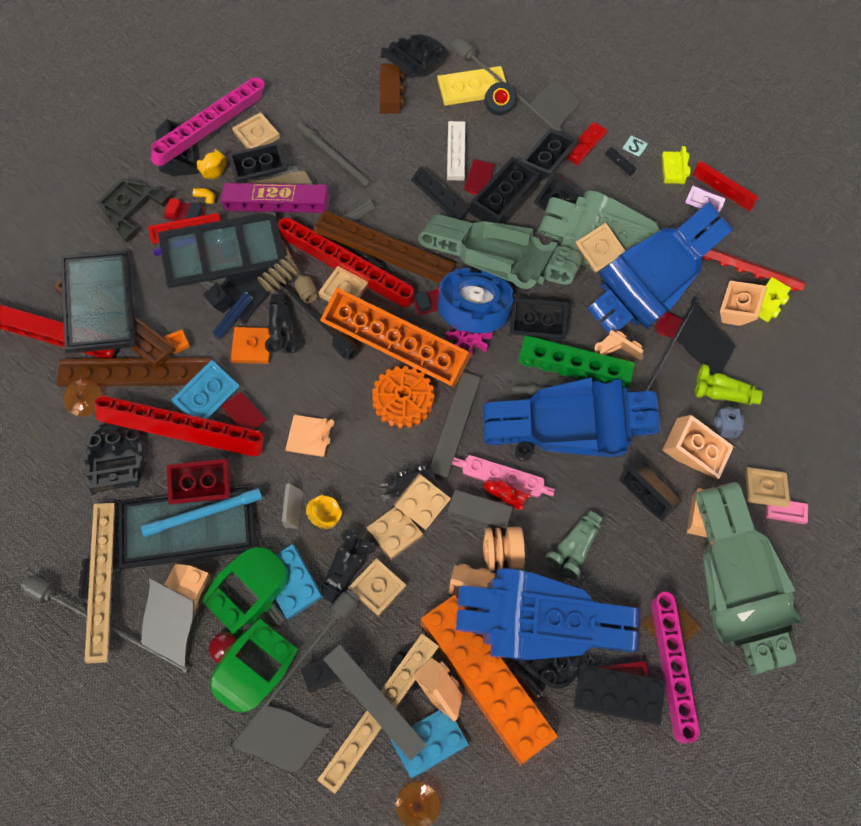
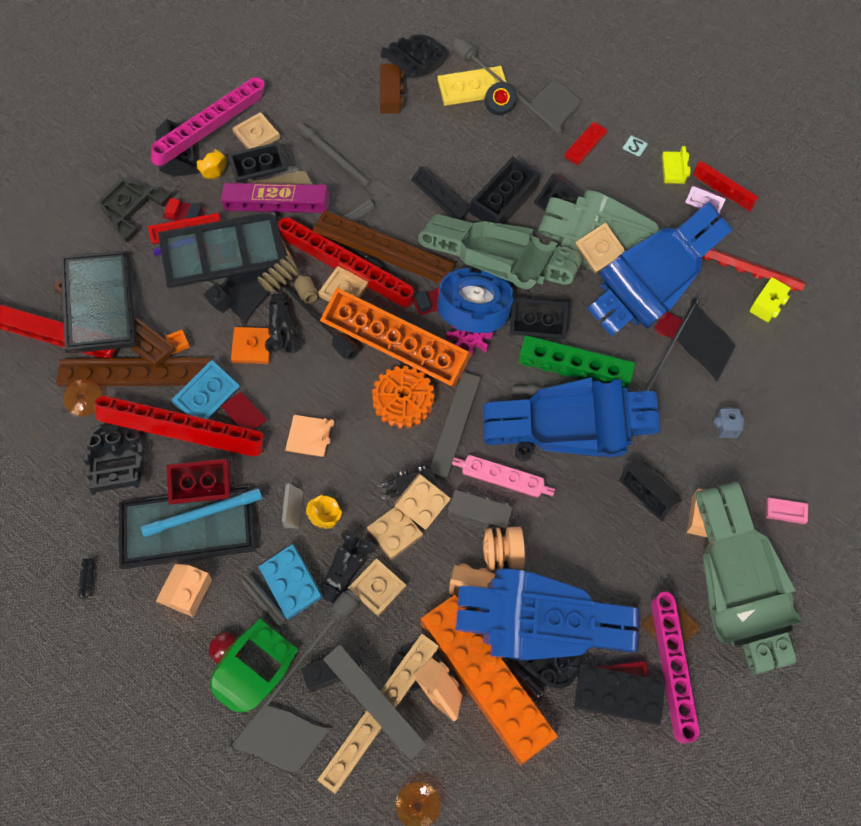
(100, 584): tan plate -> none
(164, 623): flag -> none
(203, 192): yellow arm -> none
(232, 315): dark blue axle -> none
(262, 573): green slope -> none
(442, 741): dark azure plate -> none
(456, 151): white plate -> none
(478, 176): dark red piece -> none
(506, 493): red animal -> none
(549, 152): black slope -> none
(575, 545): sand green piece -> none
(616, 341): light nougat plate -> none
(618, 159): black piece -> none
(697, 446): light nougat slope -> none
(725, 388): lime piece -> none
(742, 303): light nougat slope -> none
(767, 487): tan plate -> none

